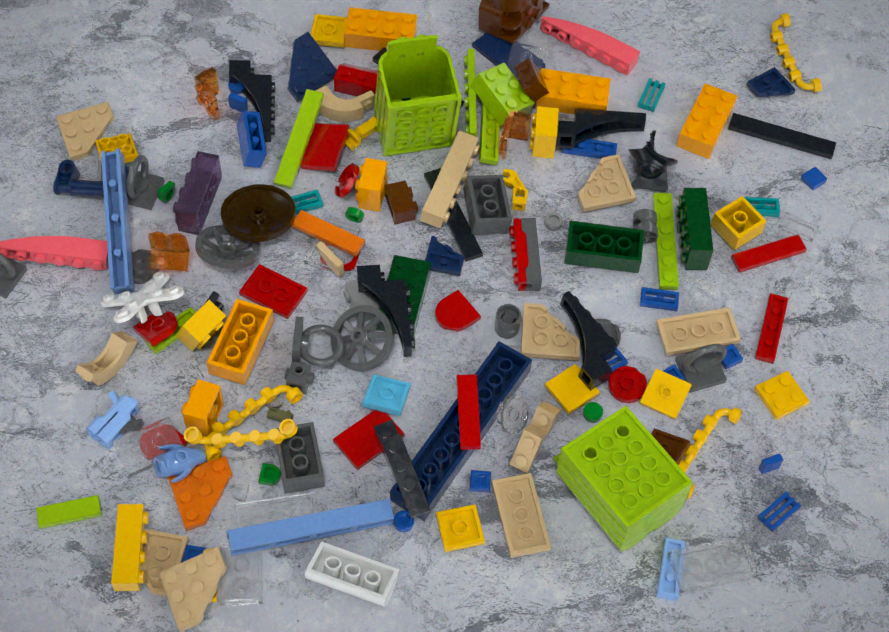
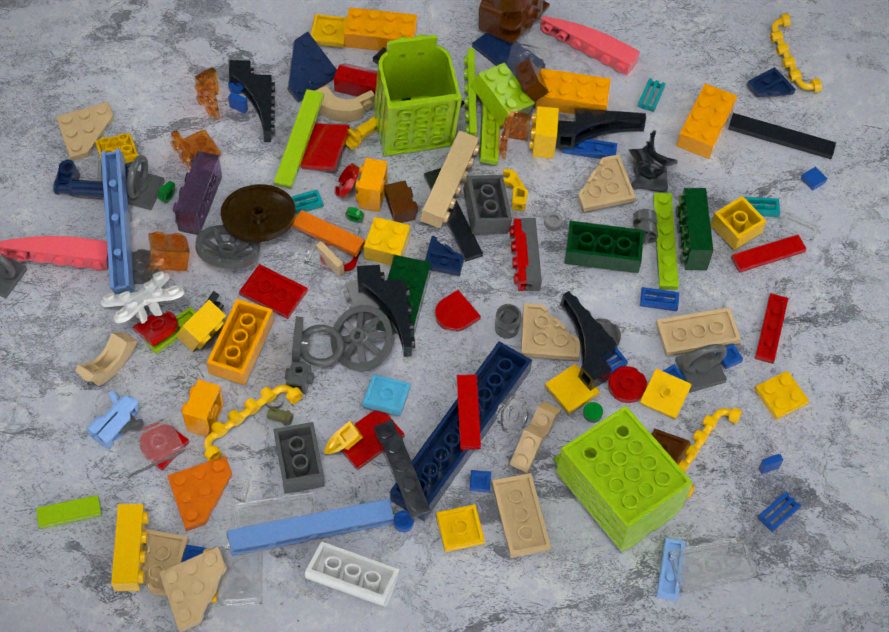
(177, 461): medium blue animal -> none
(188, 147): none -> clear orange bracket
(251, 139): blue brick -> none
(269, 474): green tile -> none
(287, 430): yellow bar -> none
(343, 438): none -> yellow plate
(386, 240): none -> yellow brick

